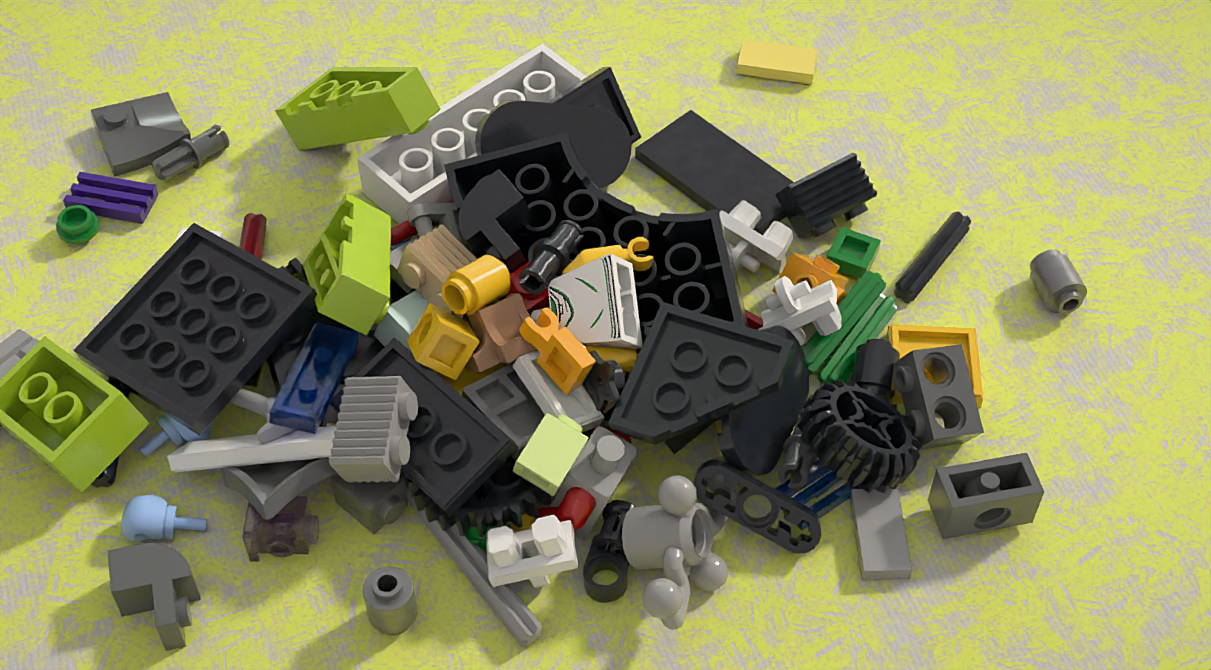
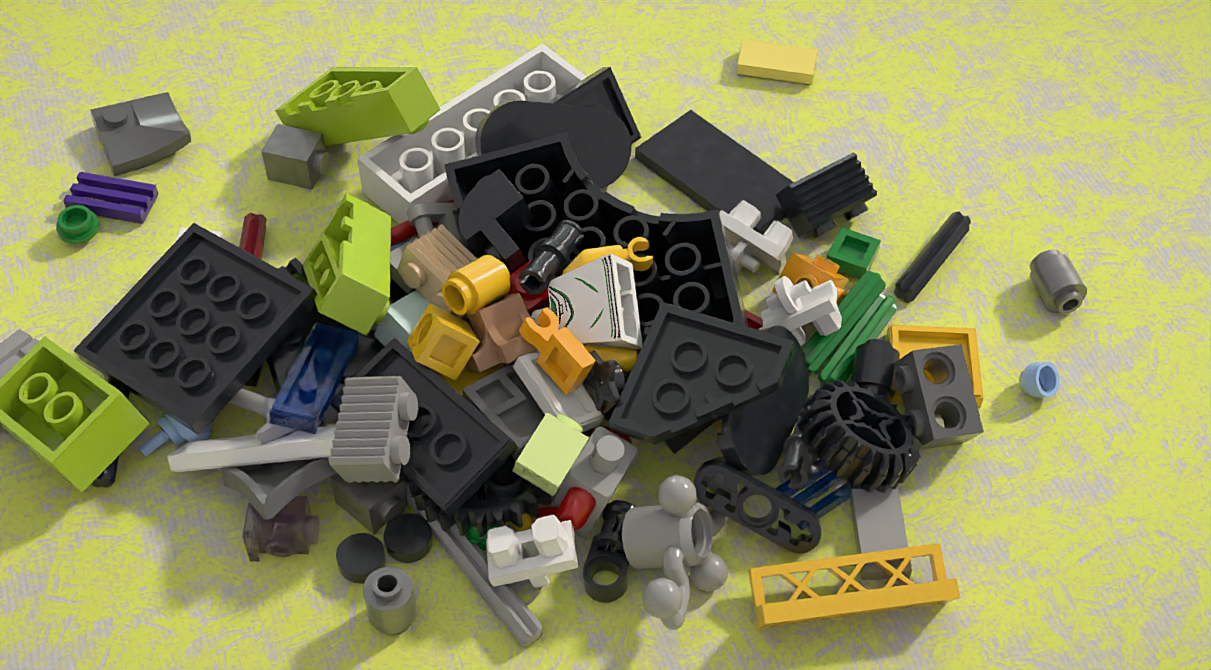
(153, 519): light blue piece -> none
(158, 580): dark grey brick -> none
(190, 153): dark grey axle -> none
(295, 156): none -> flat silver brick
(360, 556): none -> black tile
(408, 538): none -> black tile
(852, 603): none -> yellow fence
(985, 495): dark grey brick -> none
(1039, 379): none -> light blue hinge

